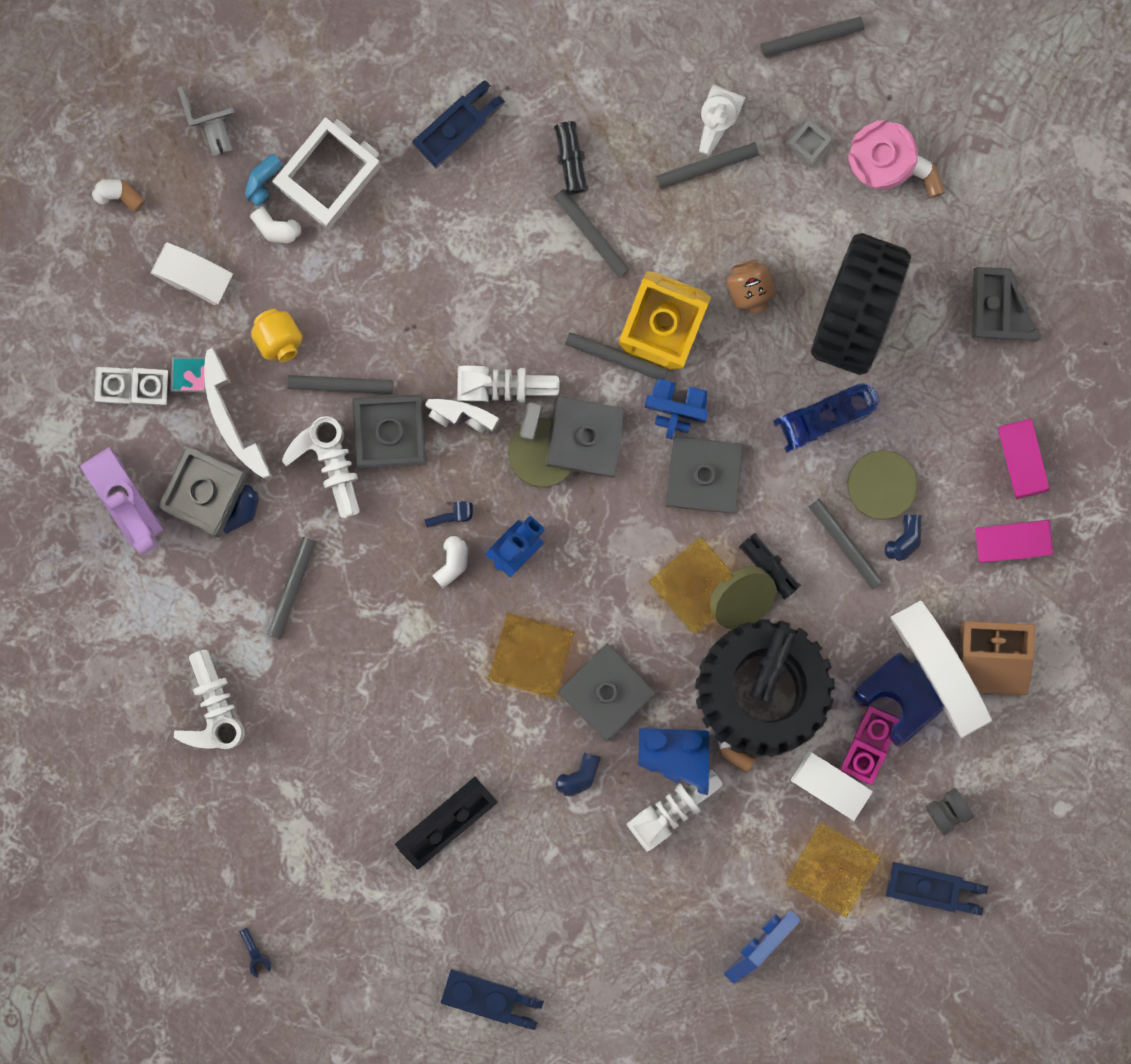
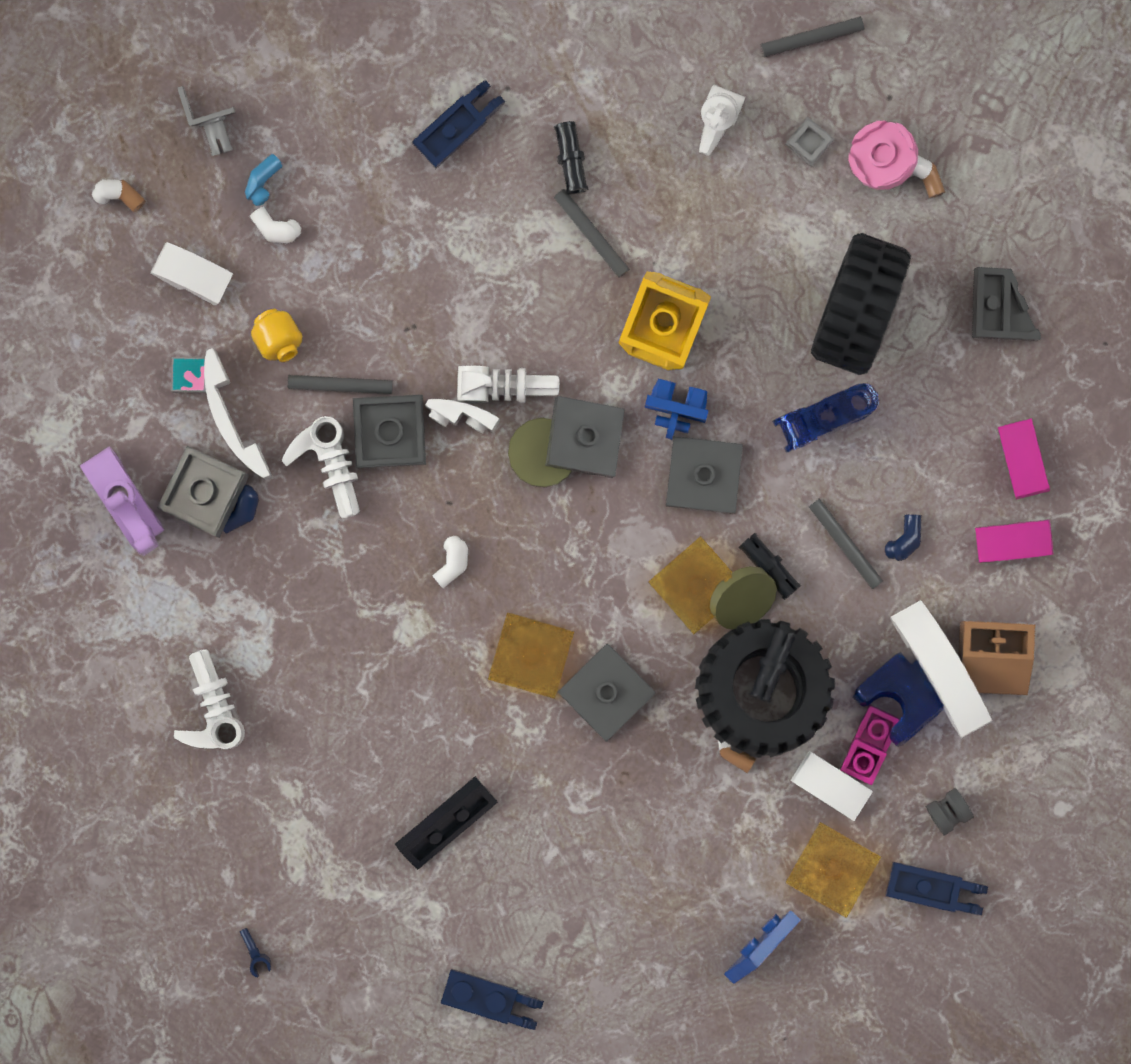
(131, 386): white slope -> none
(291, 588): dark grey bar -> none
(302, 198): white window -> none
(461, 513): dark blue hand -> none
(516, 546): blue hips -> none
(530, 421): light grey tile -> none
(580, 780): dark blue arm -> none
(615, 356): dark grey bar -> none
(652, 825): white piece -> none
(676, 755): blue wing -> none
(707, 165): dark grey bar -> none
(751, 286): medium nougat head -> none
(882, 485): olive tile -> none

